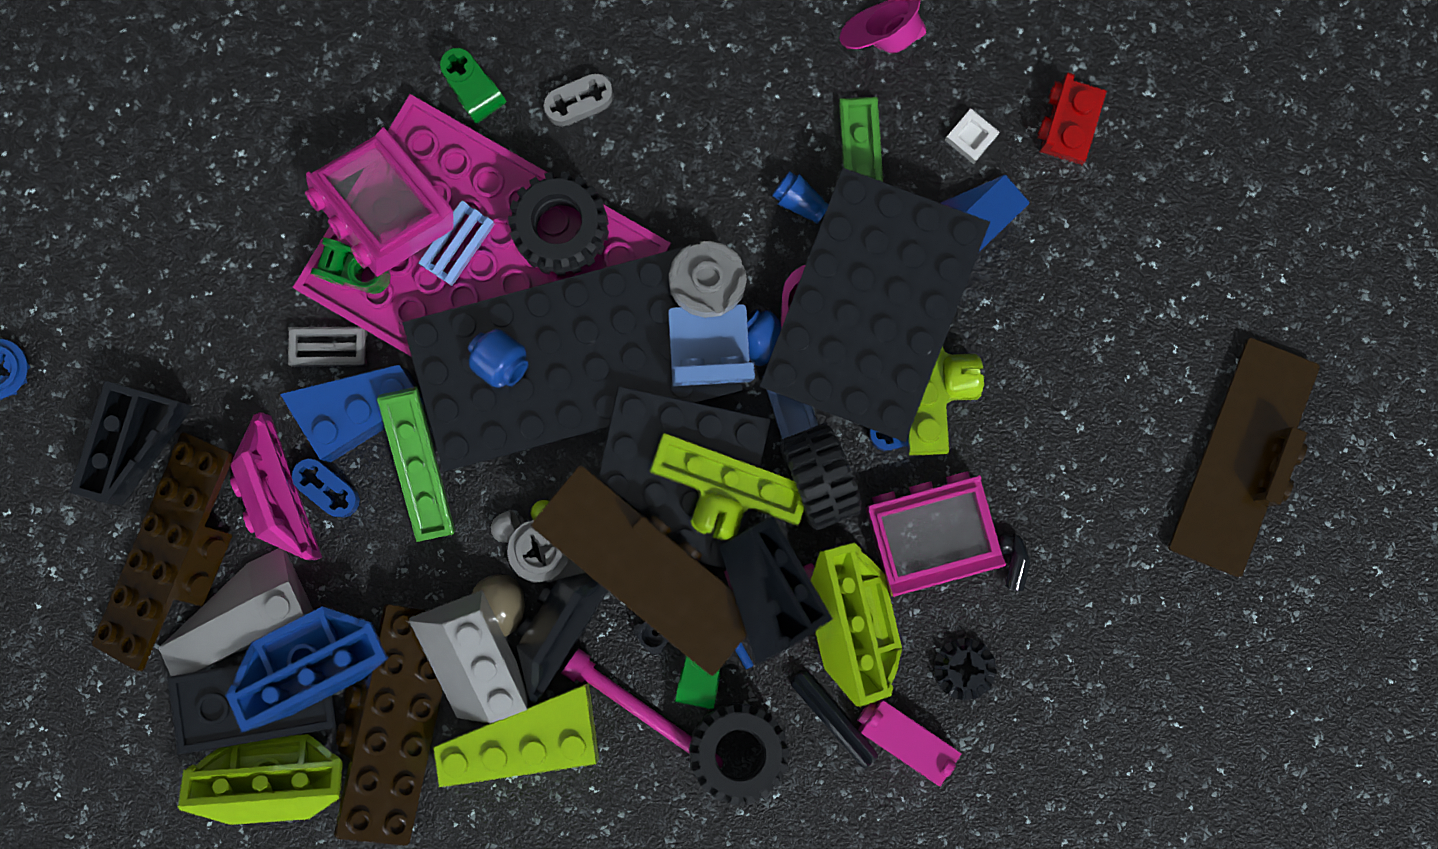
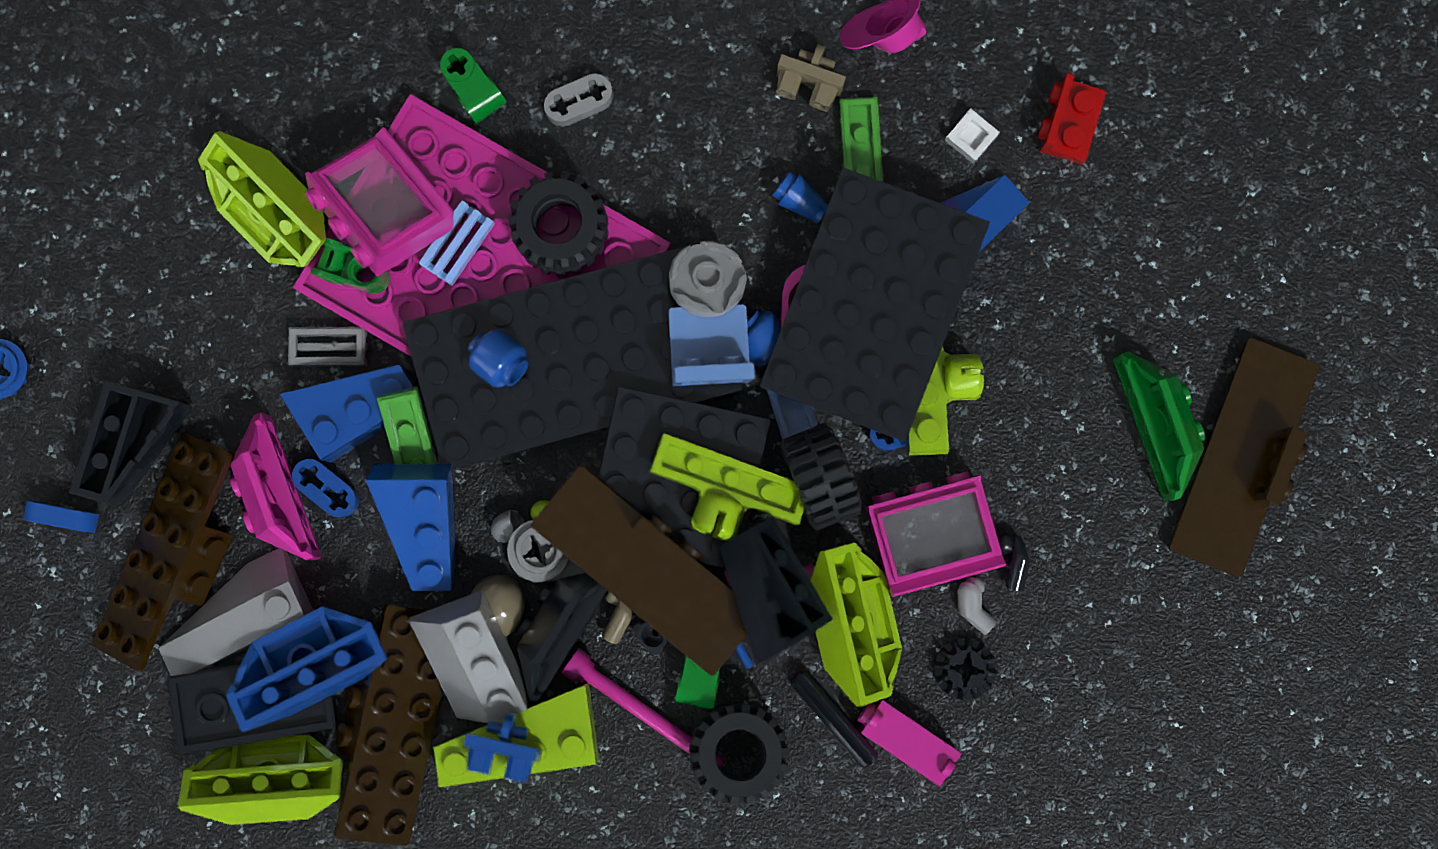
(60, 516): none -> blue beam
(262, 200): none -> lime wedge
(419, 520): none -> blue wedge
(520, 757): none -> blue hips
(618, 622): none -> dark tan arm
(812, 71): none -> dark tan hips
(971, 605): none -> light grey arm
(1163, 421): none -> green wedge

